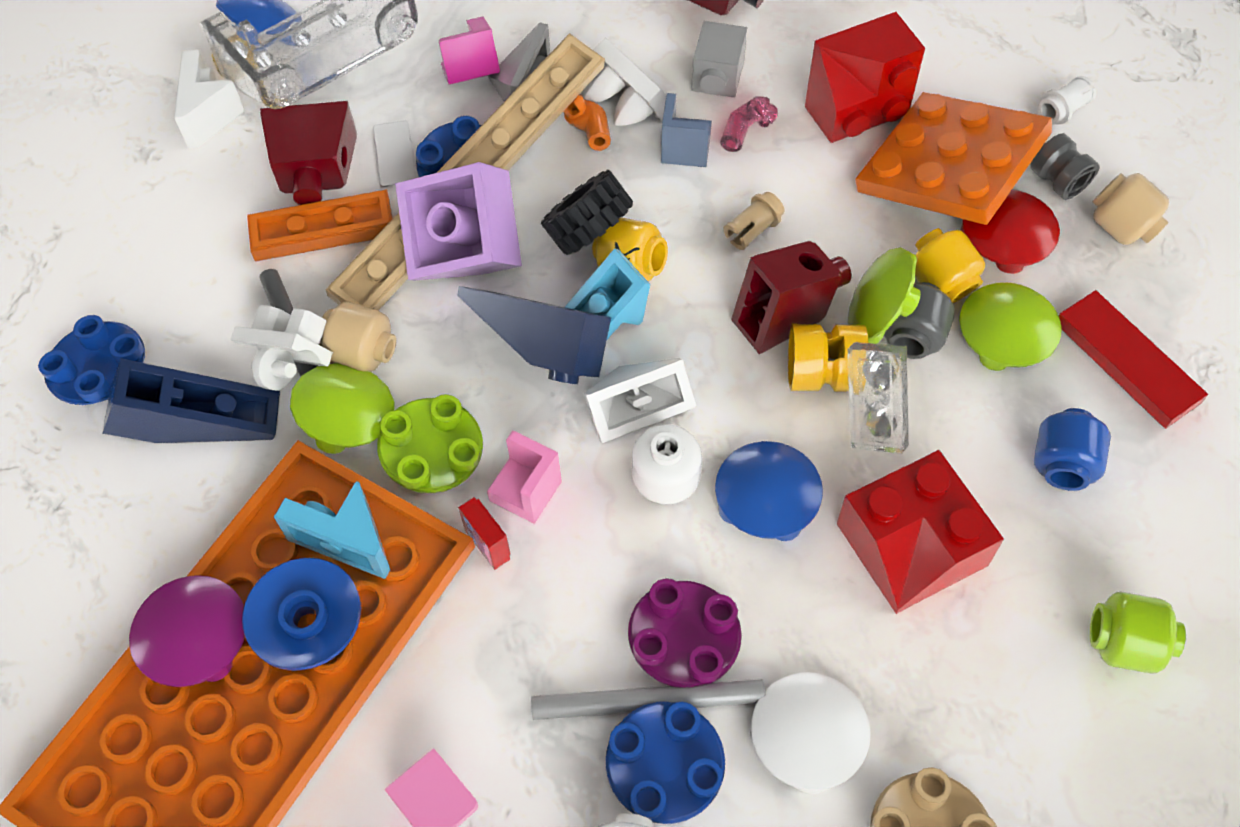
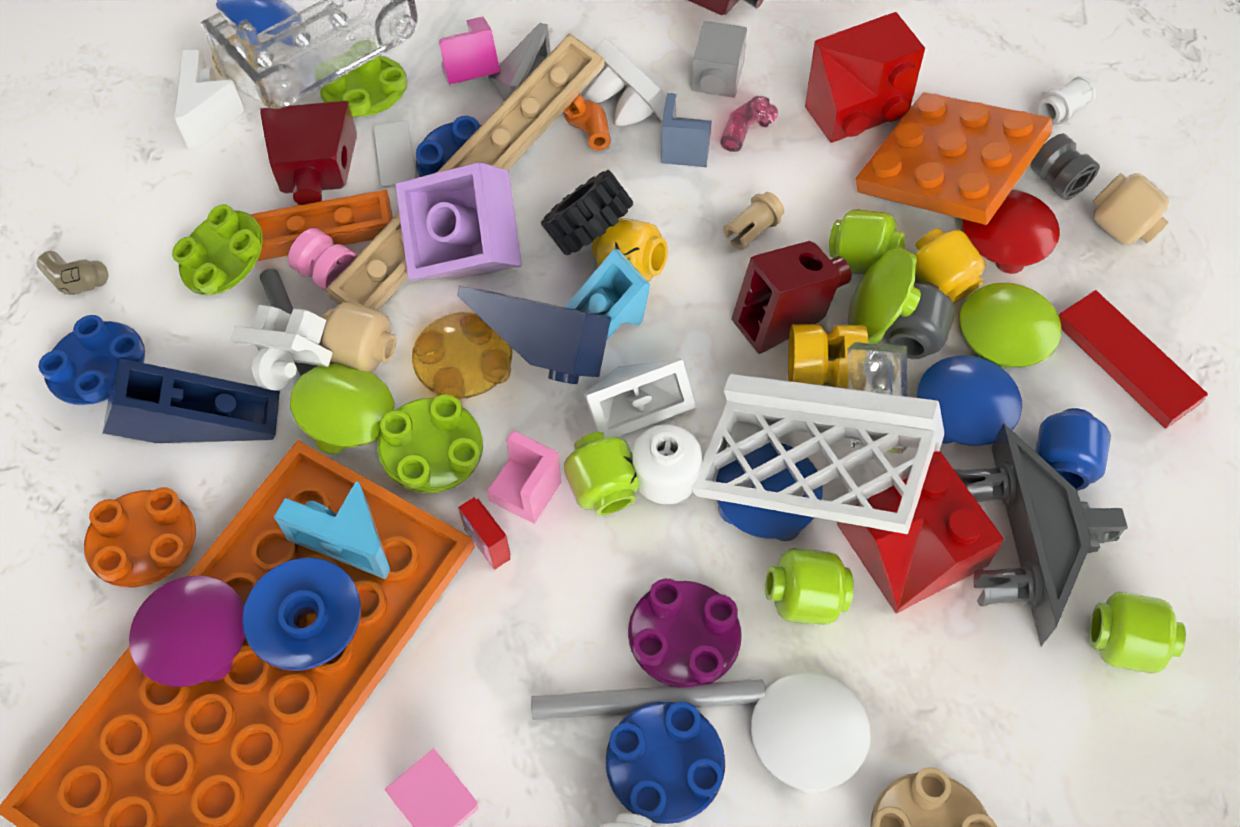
(73, 276): none -> dark tan arm
(139, 537): none -> orange dish
(219, 251): none -> lime dish
(317, 256): none -> bright pink wheel
(369, 87): none -> lime dish
(461, 356): none -> clear yellow dish
(602, 473): none -> lime head
(810, 586): none -> lime head
(828, 416): none -> white fence
(864, 238): none -> lime head
(972, 398): none -> blue dish
(1048, 528): none -> dark grey connector

